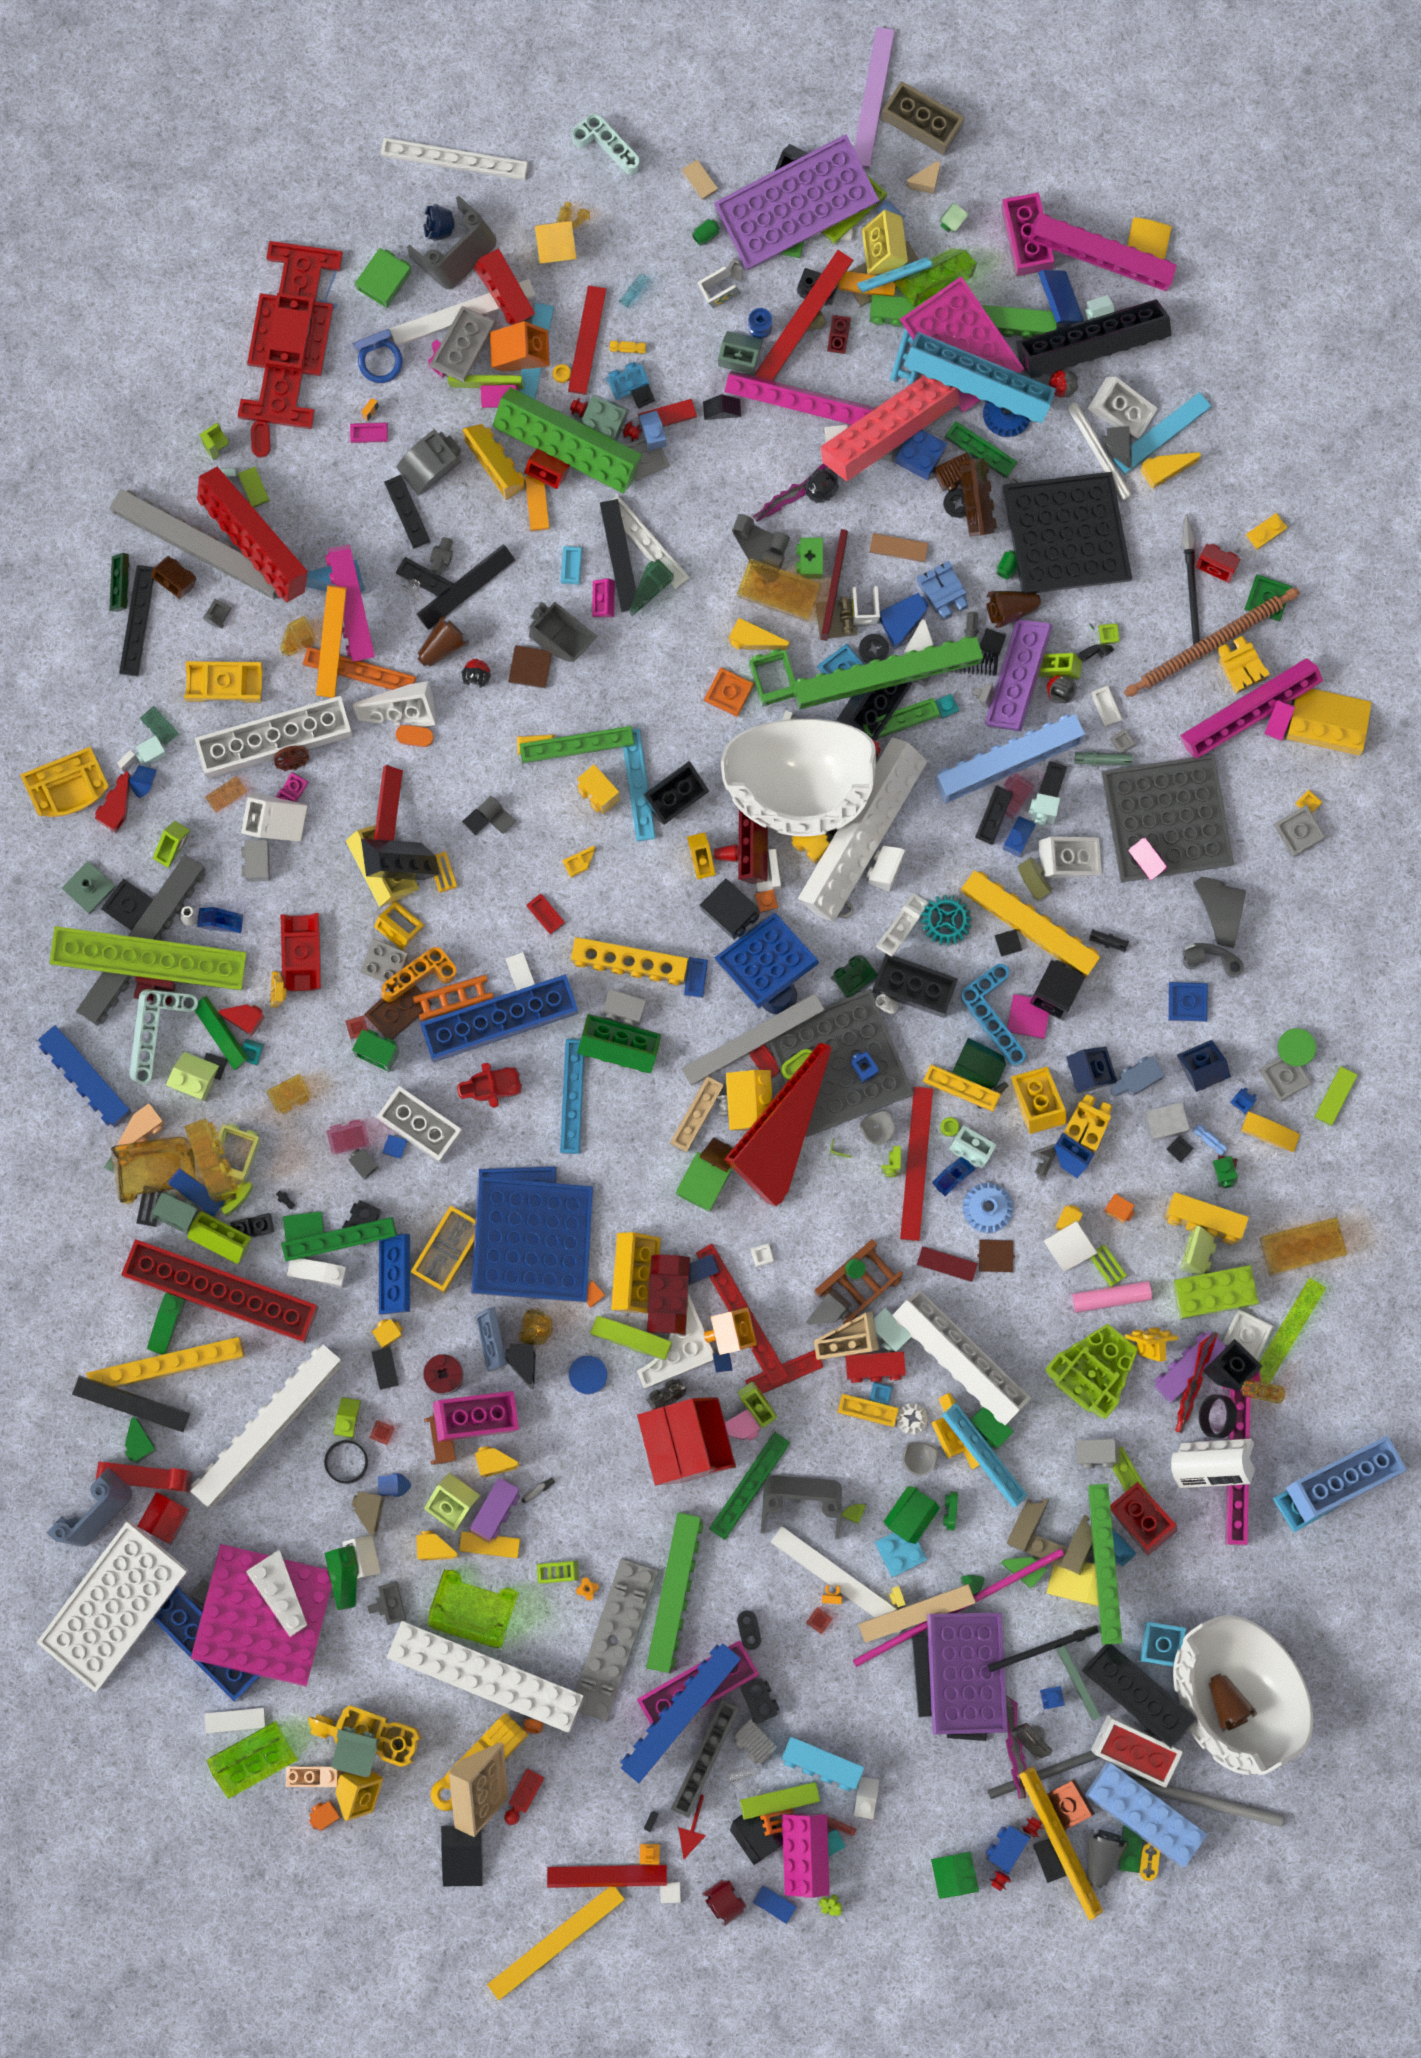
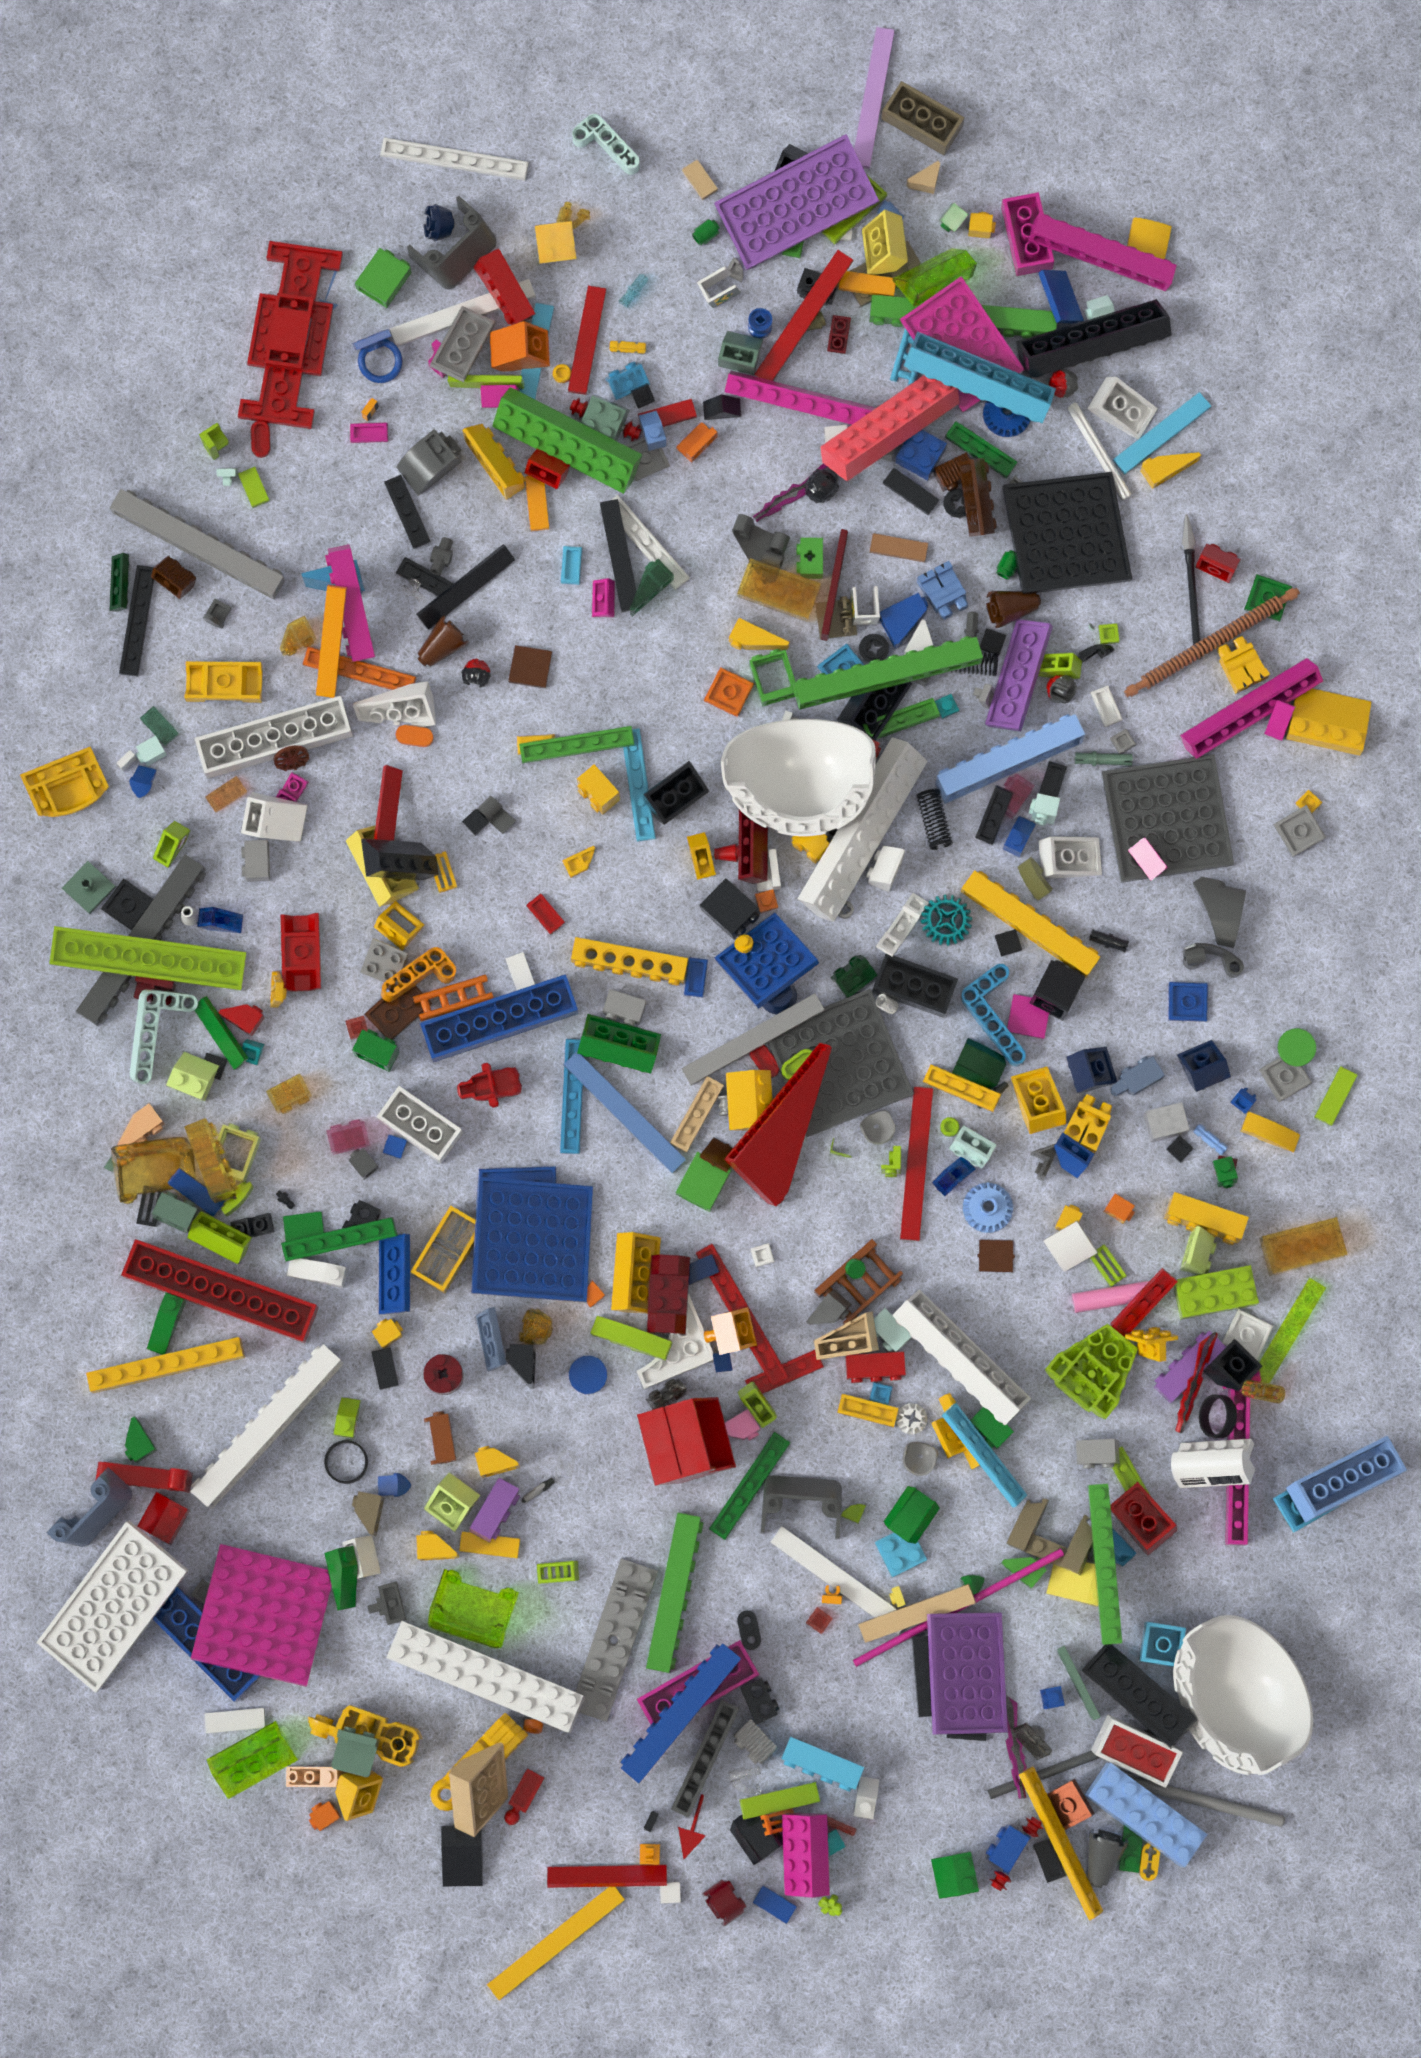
(85, 1077): blue brick -> none
(115, 808): red slope -> none
(130, 1403): black tile -> none
(251, 534): red brick -> none
(277, 1590): white wing -> none
(382, 1432): clear red tile -> none
(475, 1416): dark pink brick -> none
(559, 632): dark grey piece -> none
(582, 1589): light orange plate -> none
(624, 1112): none -> medium blue tile
(697, 441): none -> orange panel
(744, 943): none -> yellow plate
(864, 1058): blue brick -> none
(895, 274): medium azure bar -> none
(911, 491): none -> black tile
(936, 792): none -> black piece
(947, 1264): dark red tile -> none
(950, 1519): green plate -> none
(981, 225): none -> yellow brick
(1078, 1636): black bar -> none
(1120, 444): dark grey slope -> none
(1144, 1302): none -> red plate
(1229, 1703): reddish brown cone -> none
(1266, 531): yellow plate -> none

